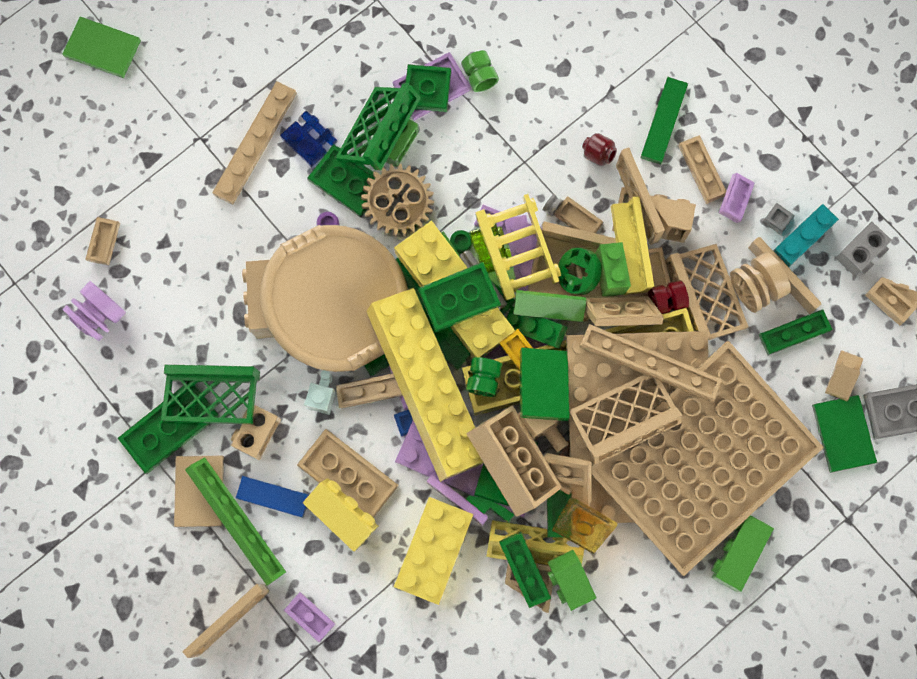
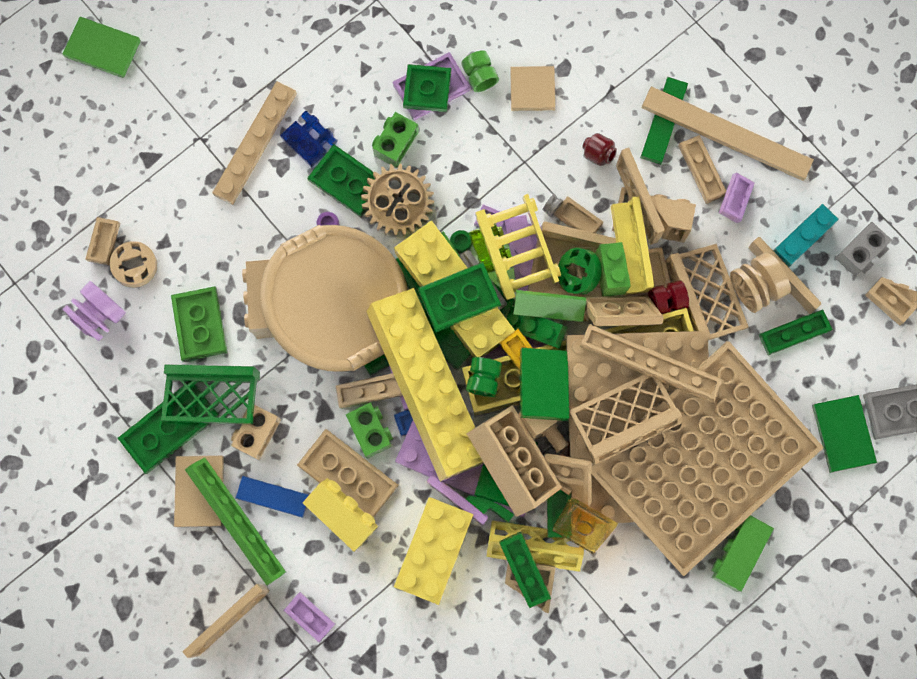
(137, 273): none -> tan piece
(199, 324): none -> bright green tile
(321, 397): light aqua brick -> none
(365, 432): none -> bright green brick
(385, 132): green fence -> none
(532, 88): none -> tan tile
(571, 579): bright green brick -> none
(727, 133): none -> tan tile
(778, 218): light grey tile -> none
(844, 375): tan slope -> none

